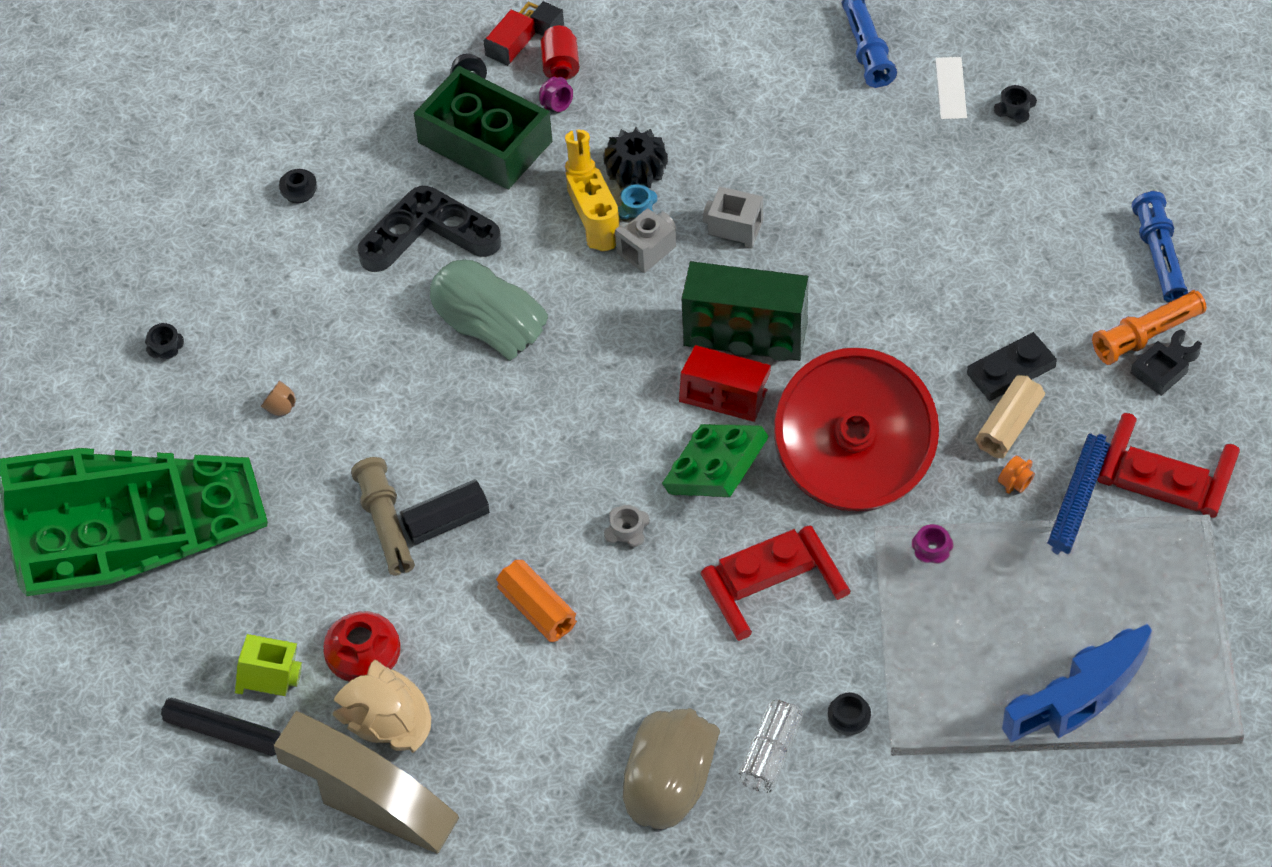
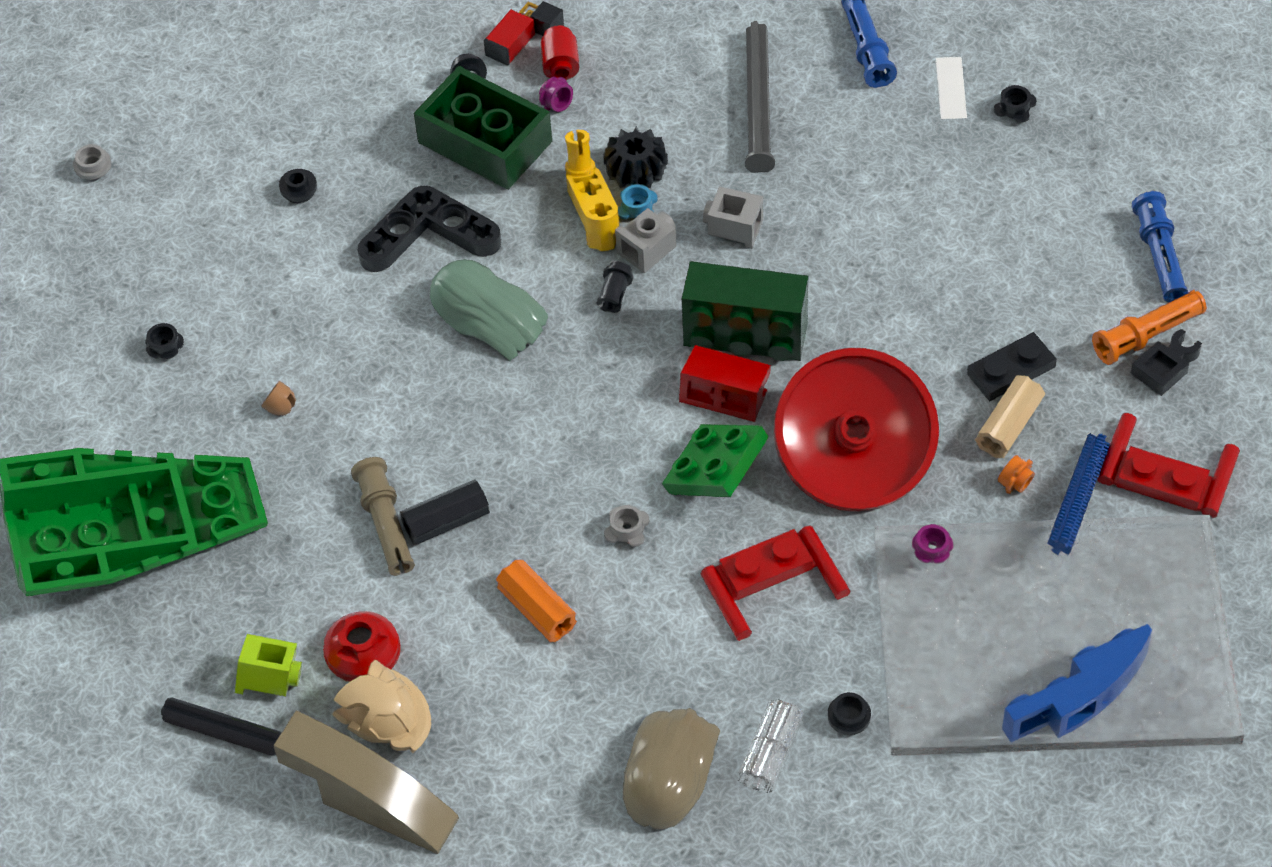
(91, 162): none -> light grey plate
(617, 278): none -> black pin
(758, 101): none -> dark grey axle

